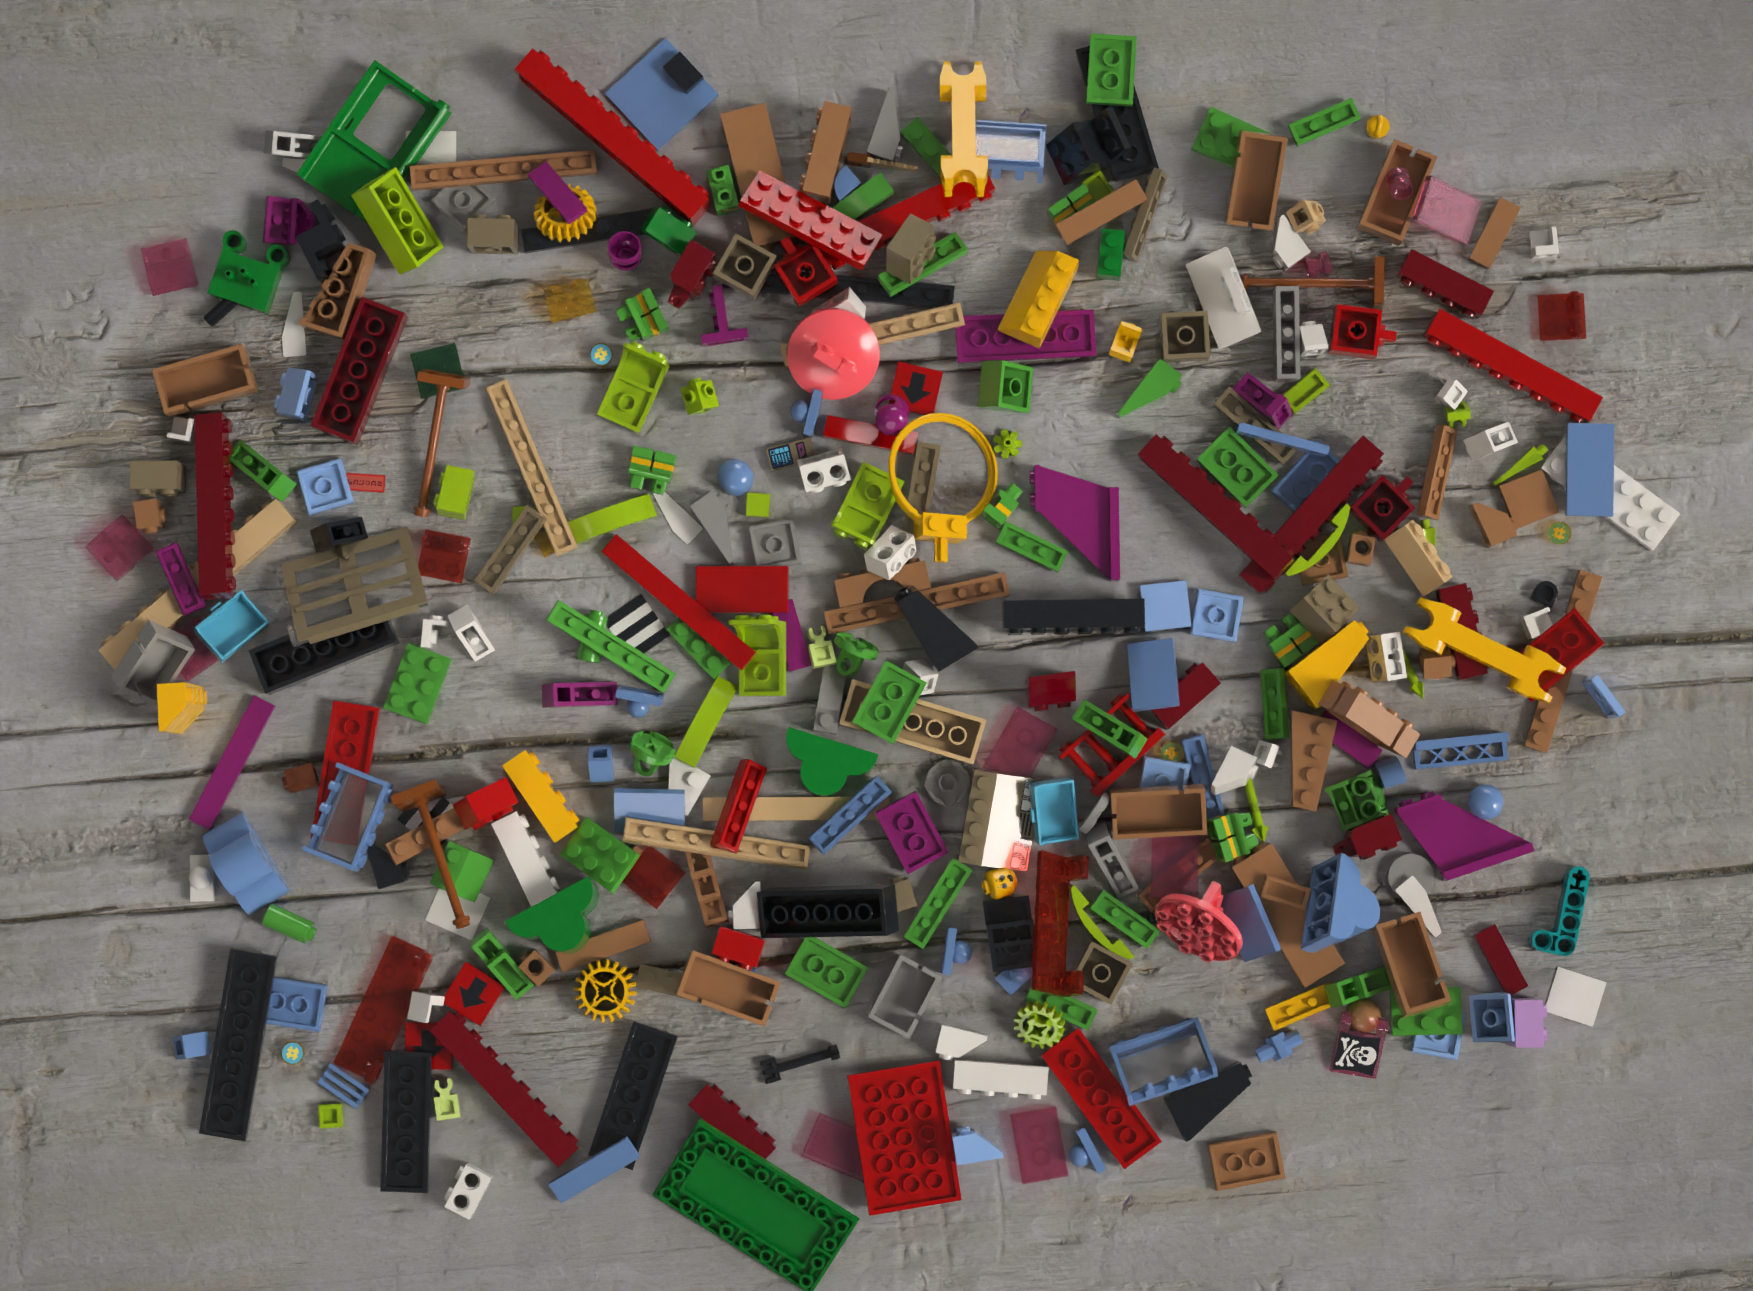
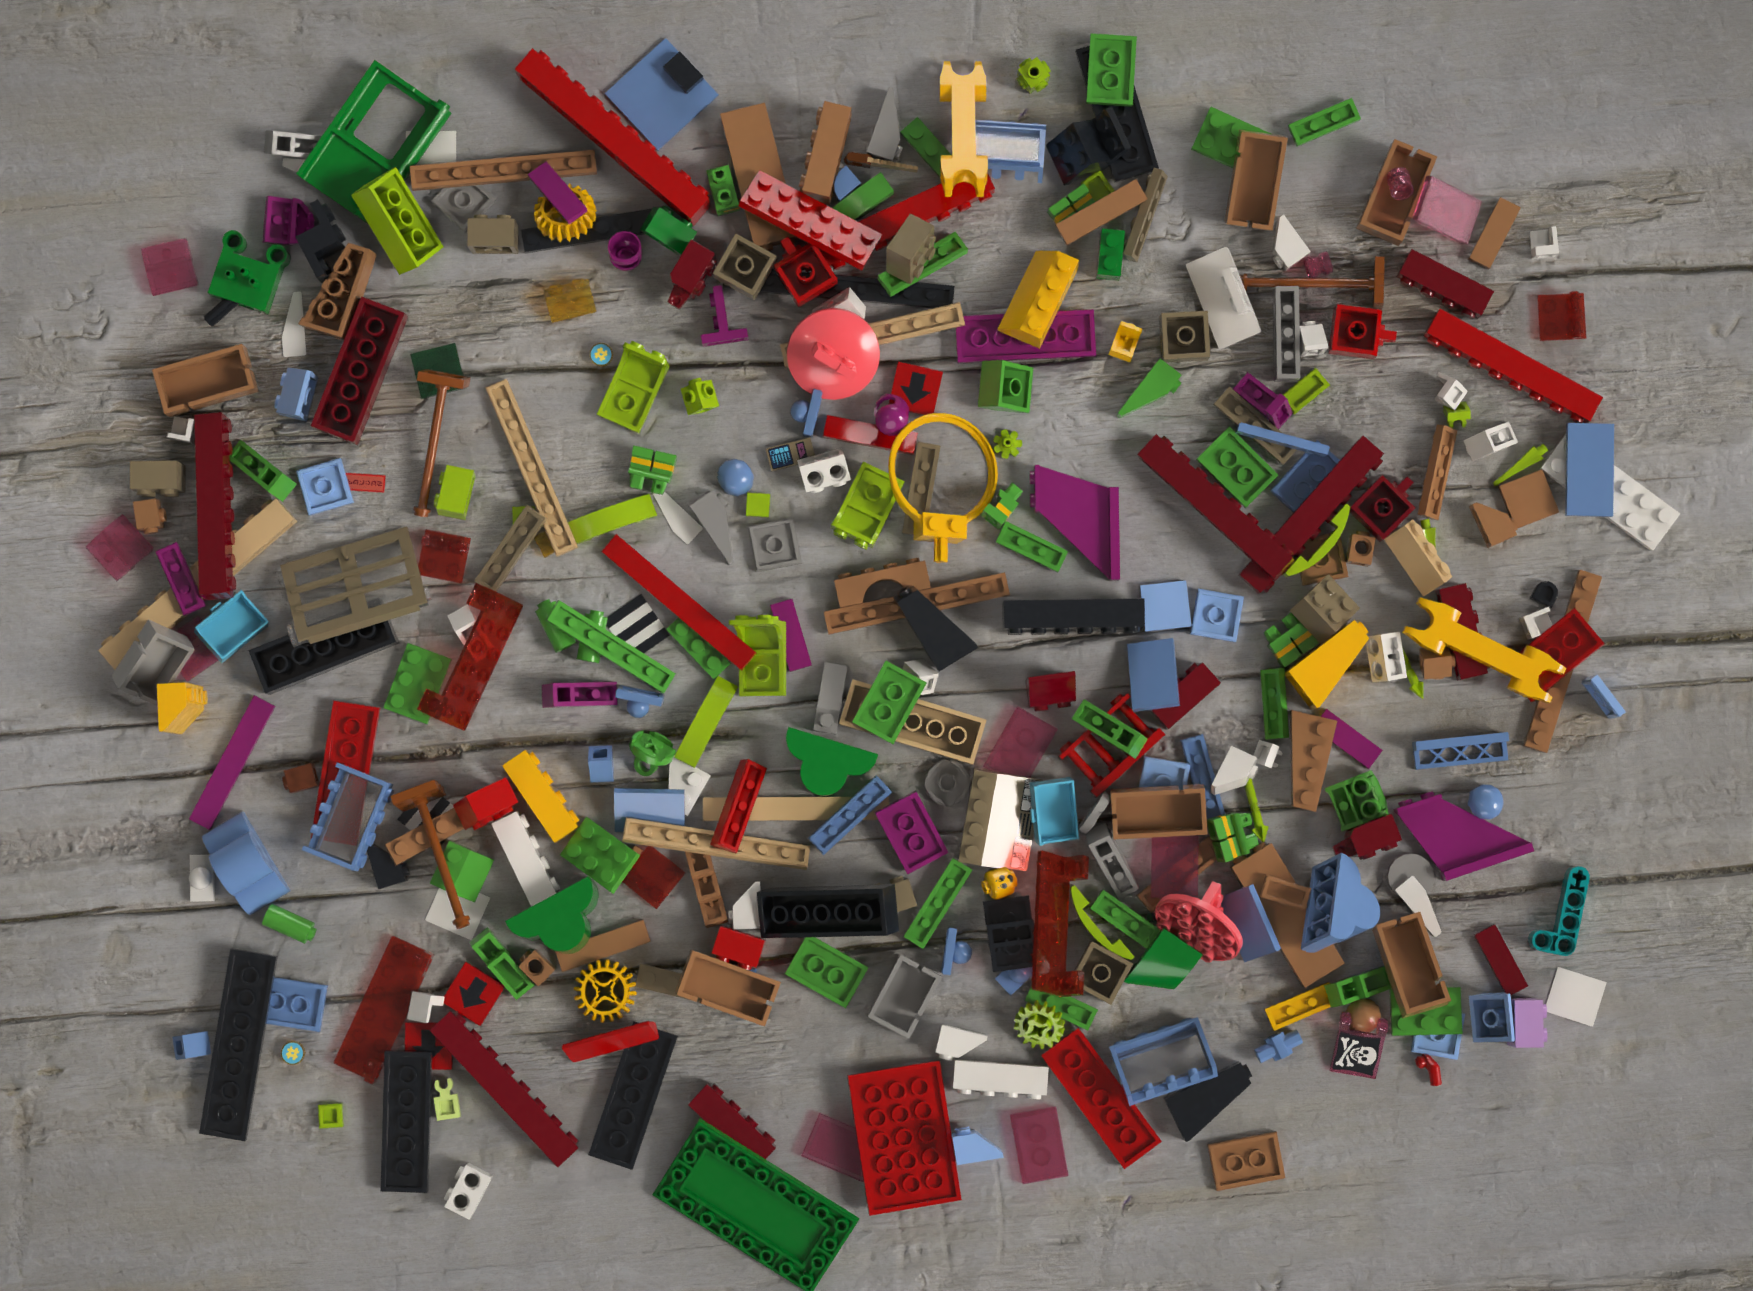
(338, 534): black slope -> none
(360, 1097): medium blue tile -> none
(429, 635): white bracket -> none
(476, 660): none -> clear red bracket
(558, 638): none -> bright green brick
(594, 1169): medium blue tile -> none
(611, 1041): none -> red slope
(646, 316): bright green hips -> none
(743, 589): red tile -> none
(821, 651): yellowish green plate -> none
(832, 1052): black hinge -> none
(855, 650): bright green tile -> none
(890, 552): white brick -> none
(1031, 82): none -> lime brick
(1083, 1153): medium blue tile -> none
(1164, 962): none -> green slope
(1172, 751): clear yellow tile -> none
(1306, 216): tan brick -> none
(1369, 718): medium nougat piece -> none
(1377, 127): yellow tile -> none
(1389, 772): medium blue brick -> none
(1432, 1067): none -> red arm
(1559, 533): clear yellow tile -> none

